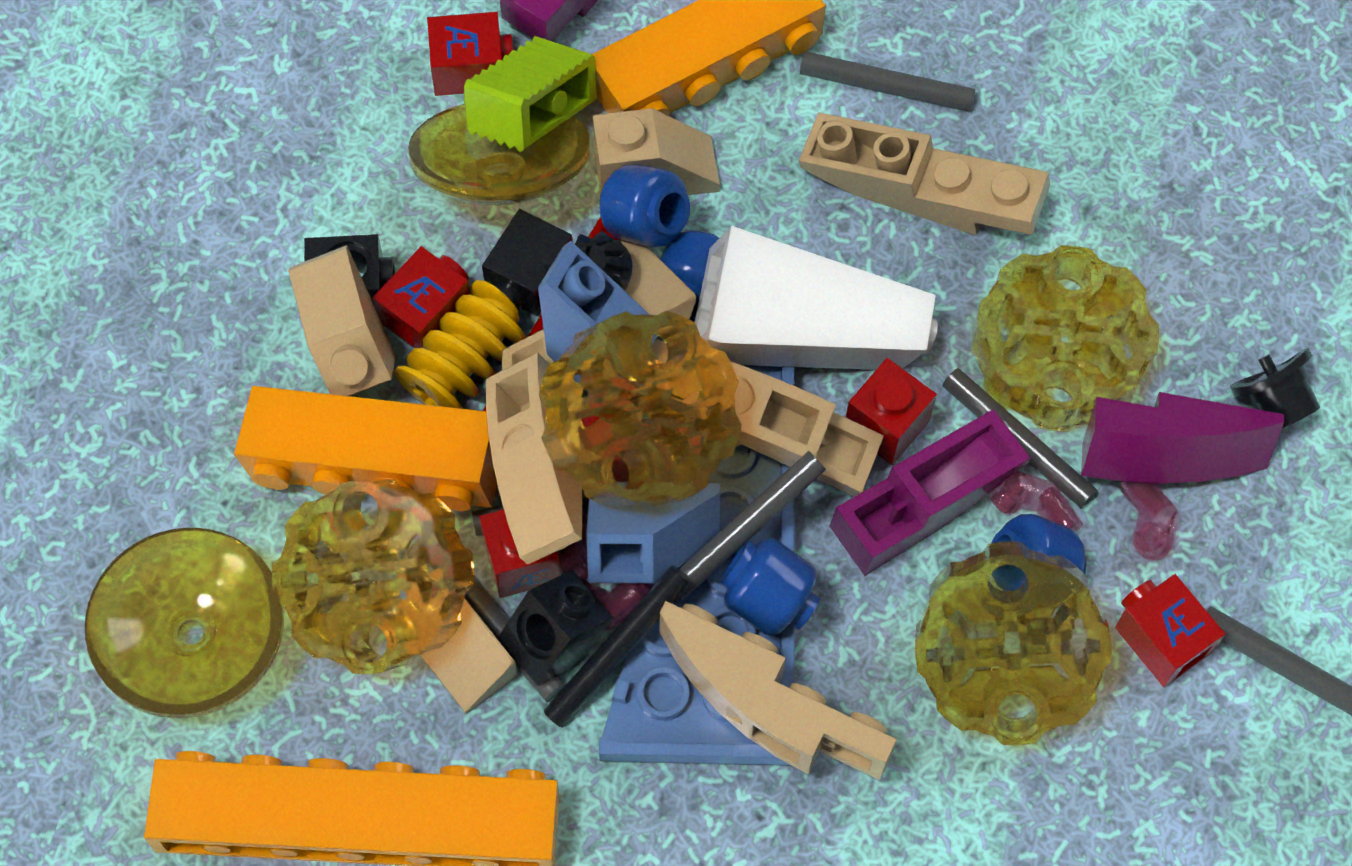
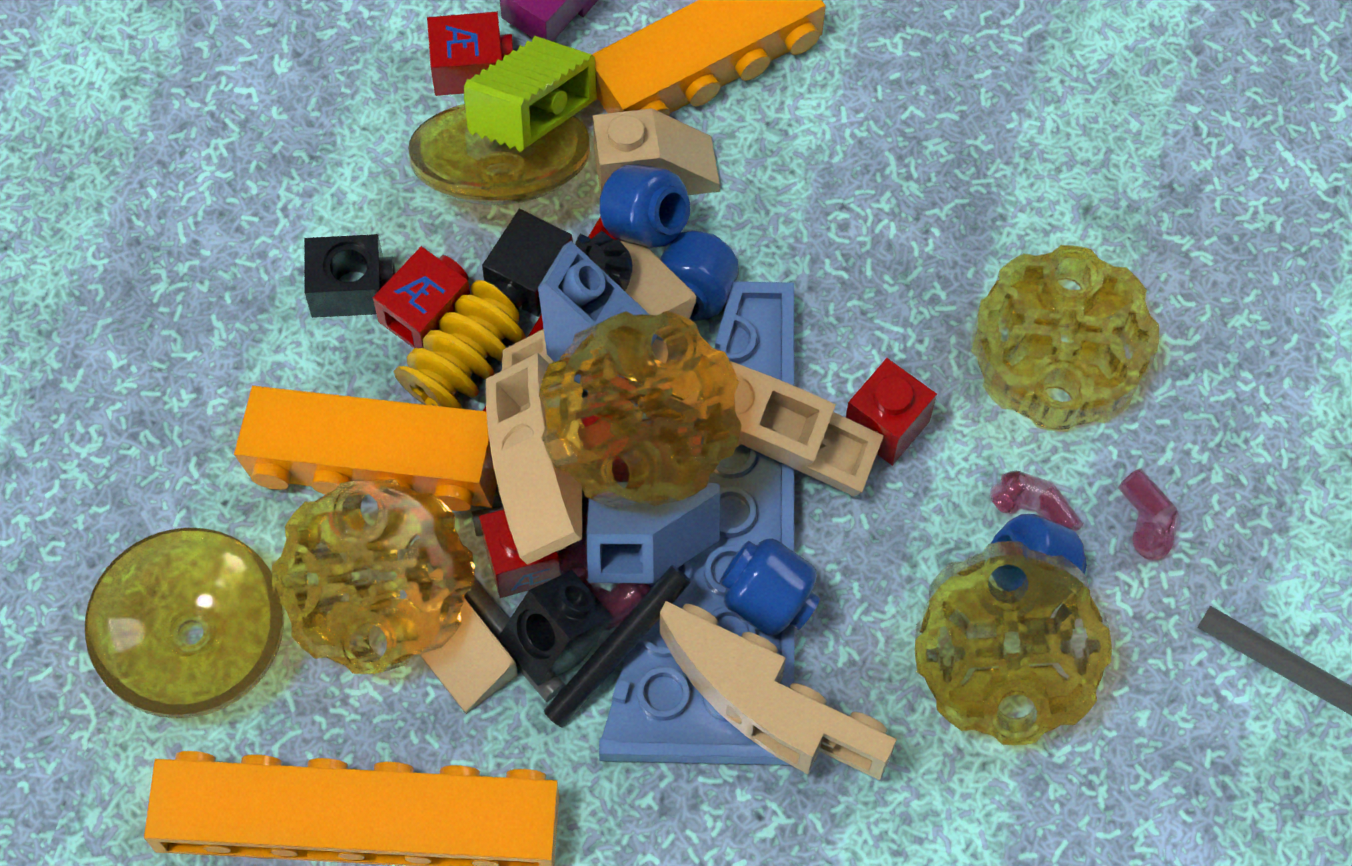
(341, 323): tan slope -> none
(751, 521): dark grey bar -> none
(804, 310): white slope -> none
(887, 81): dark grey bar -> none
(913, 177): tan slope -> none
(927, 491): magenta slope -> none
(1041, 456): dark grey bar -> none
(1168, 628): red brick -> none
(1177, 440): magenta slope -> none
(1281, 388): black piece -> none

